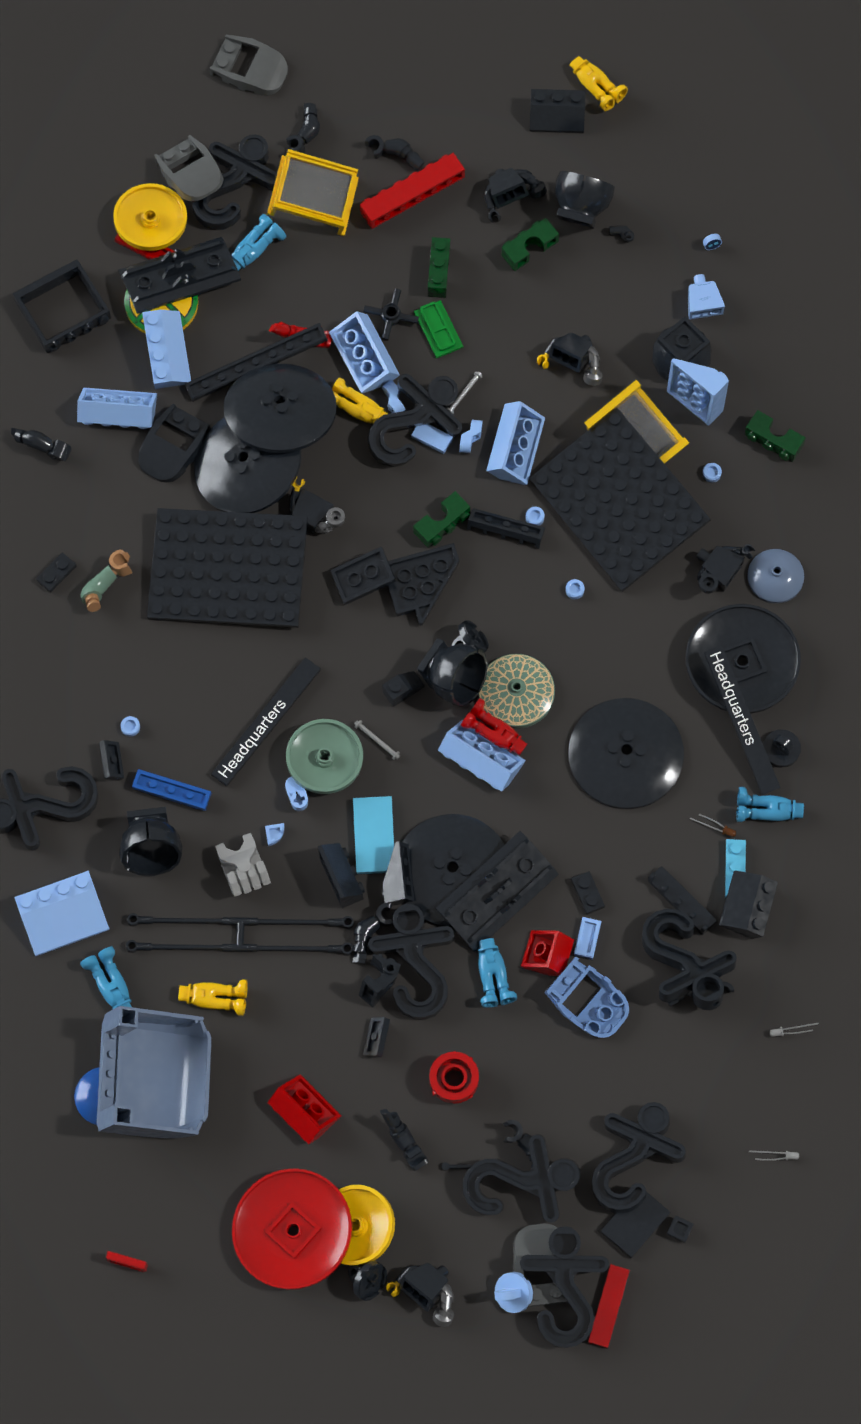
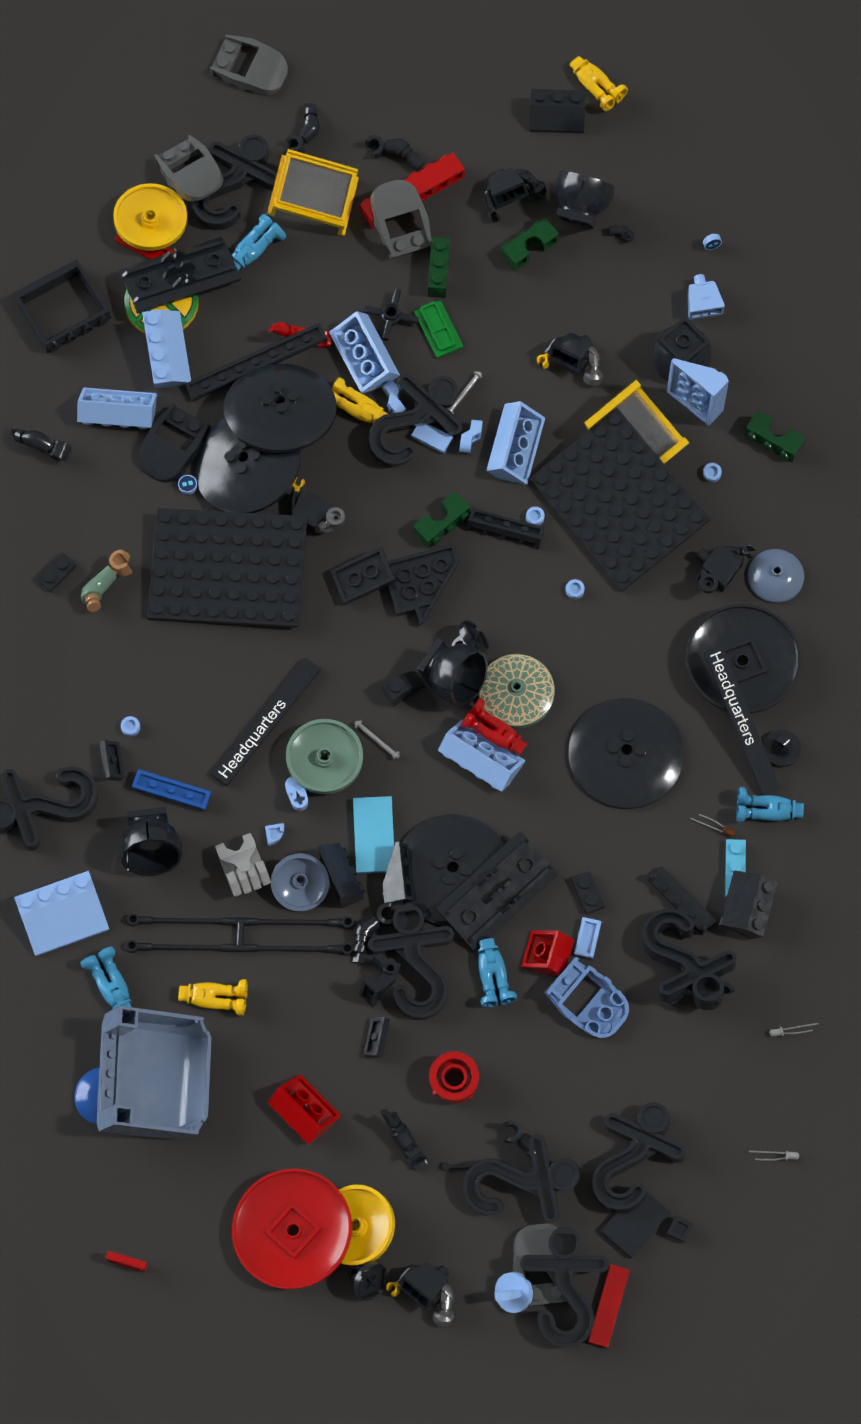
(187, 484): none -> tile
(296, 894): none -> sand blue dish
(394, 200): none -> dark grey slope

